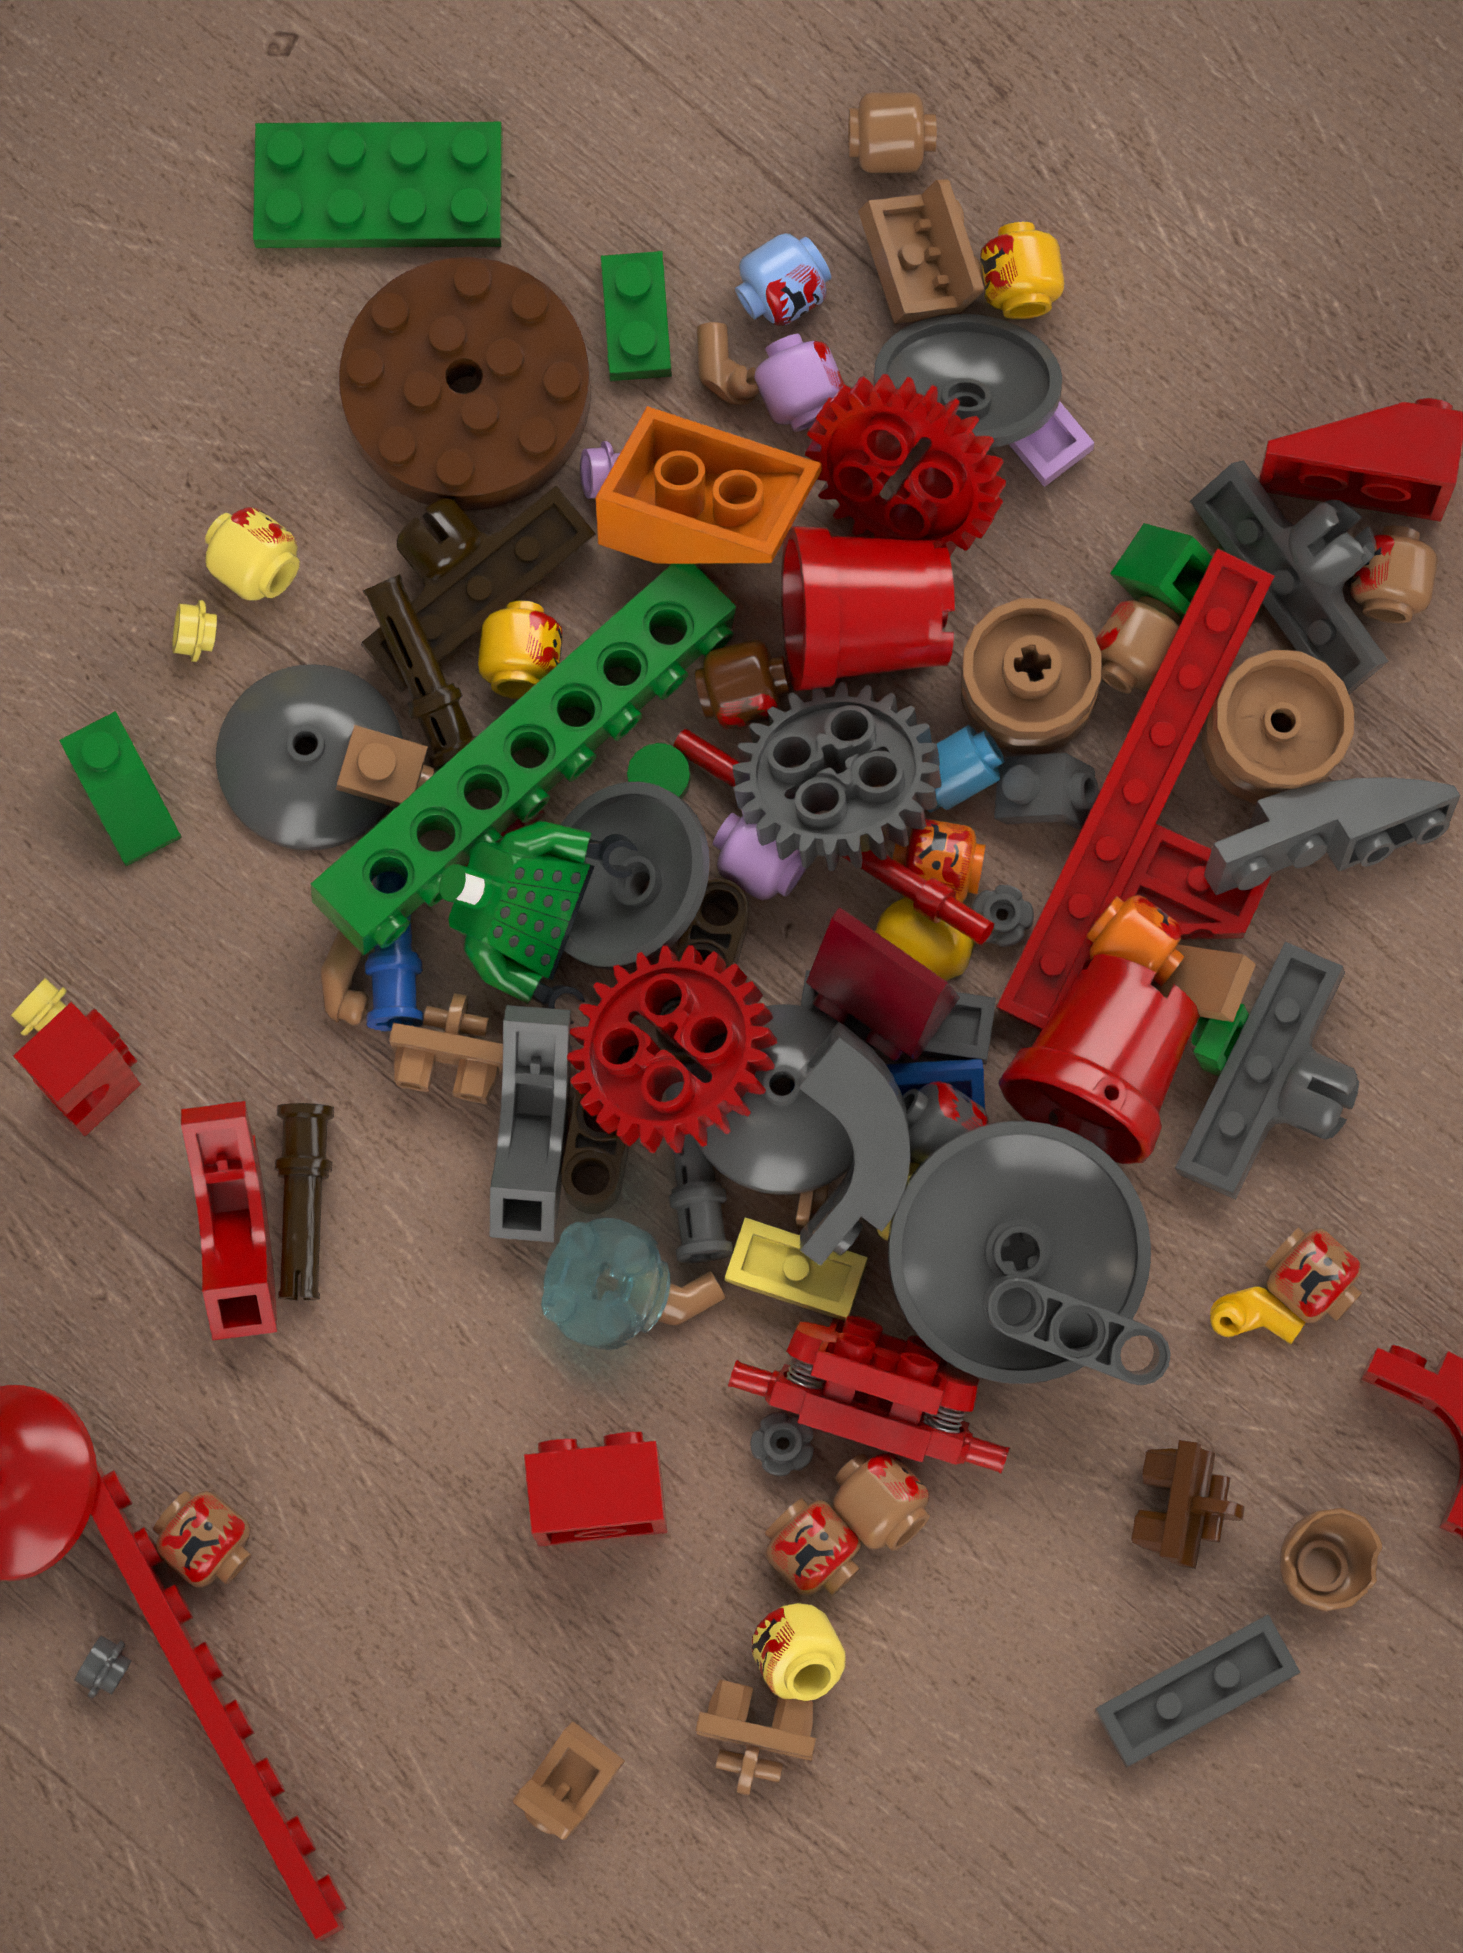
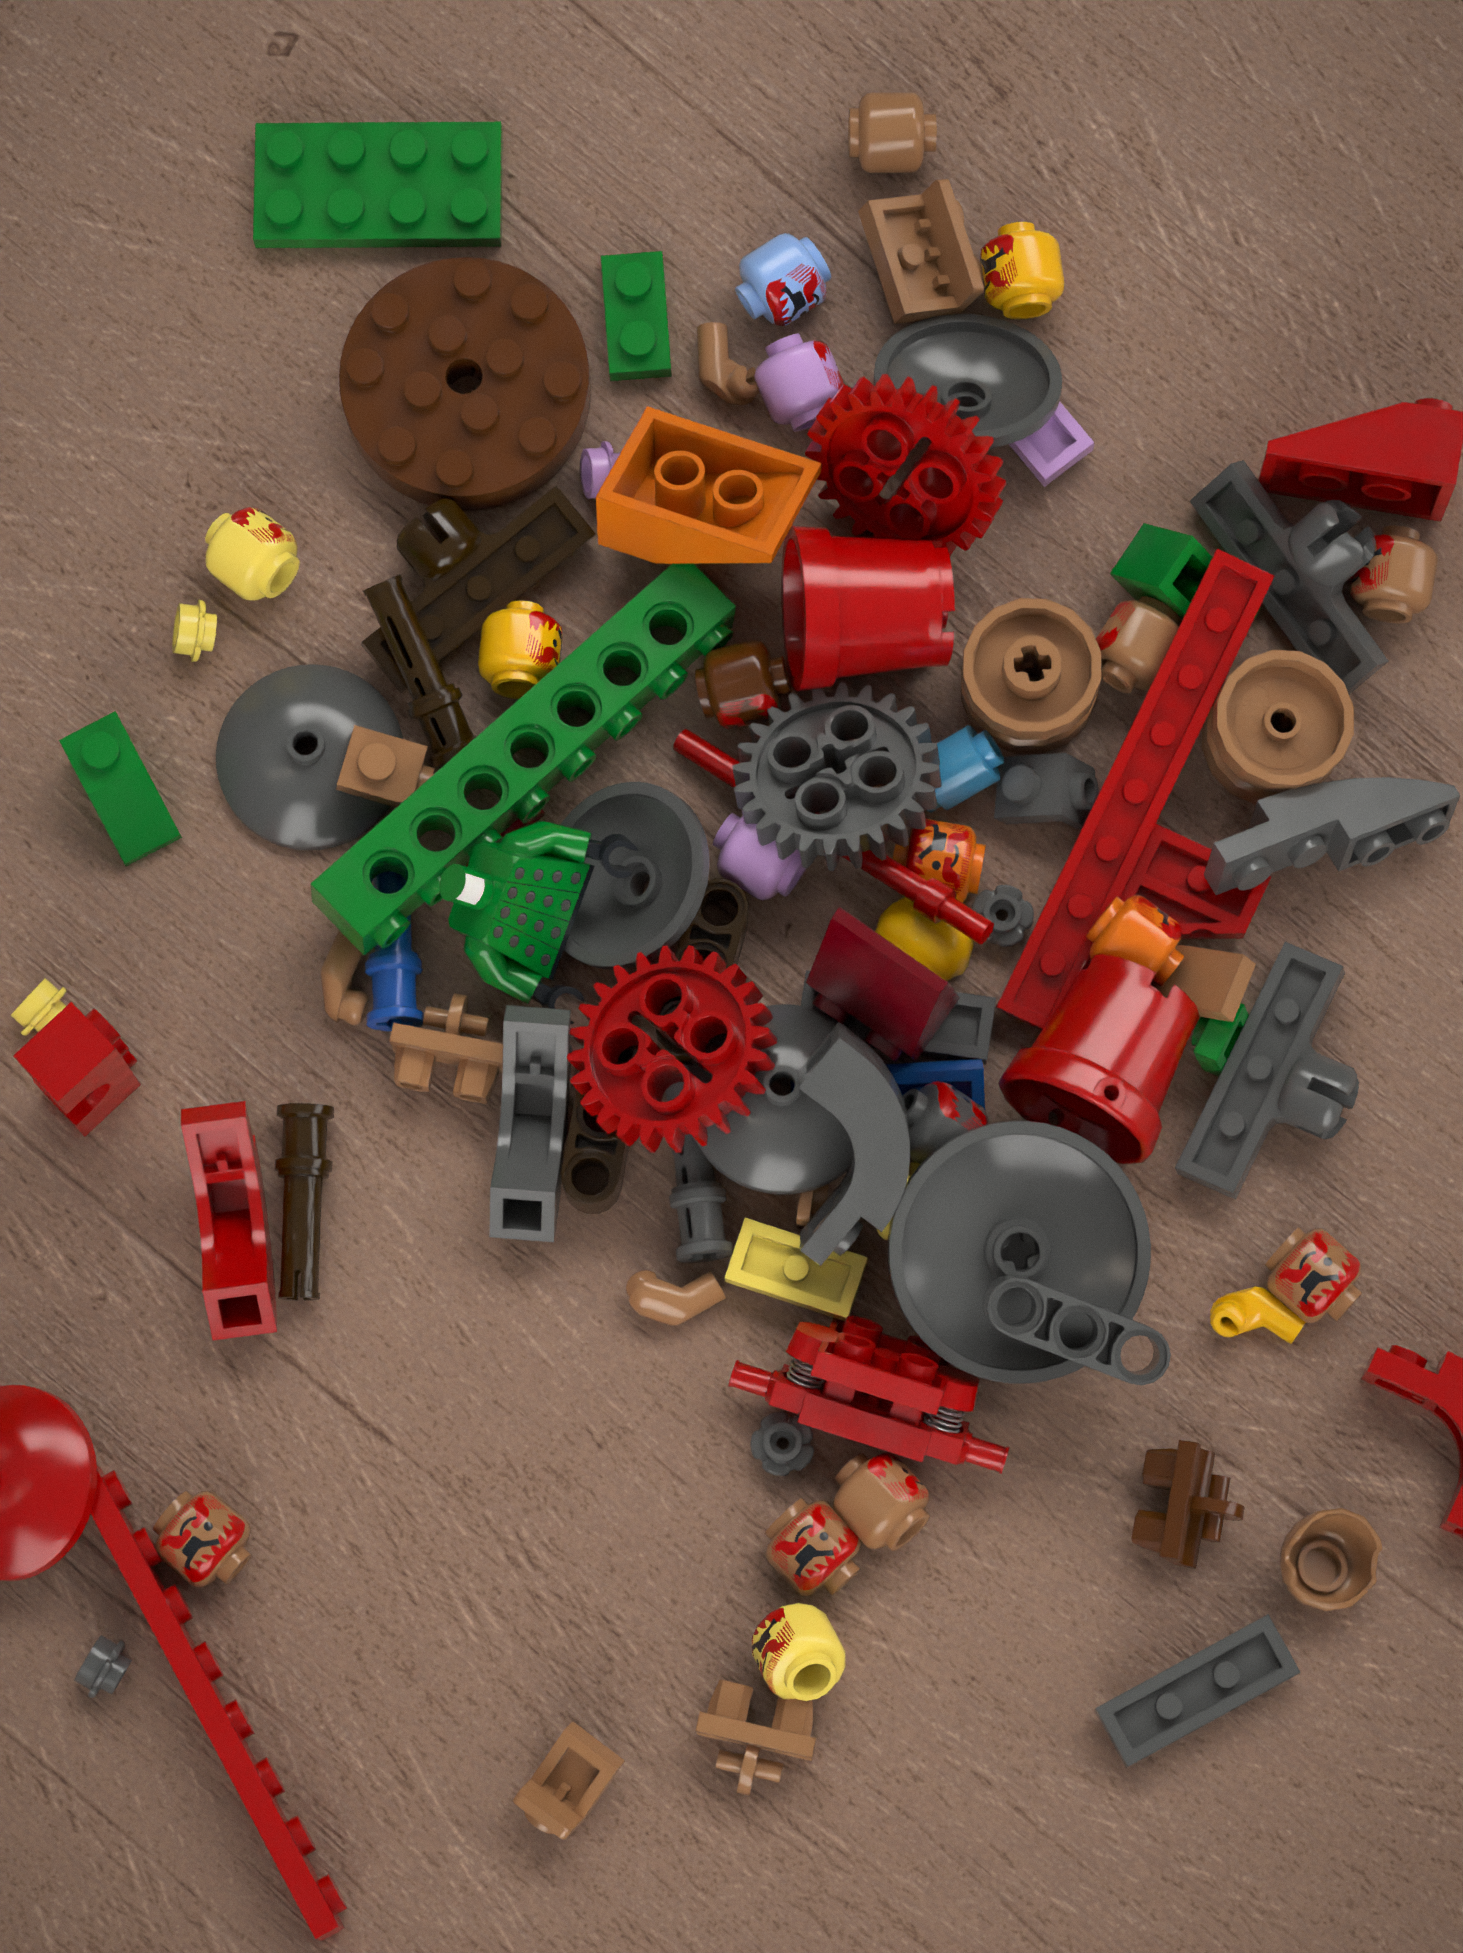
(572, 1276): clear light blue plate -> none
(595, 1490): red brick -> none
(660, 766): green piece -> none

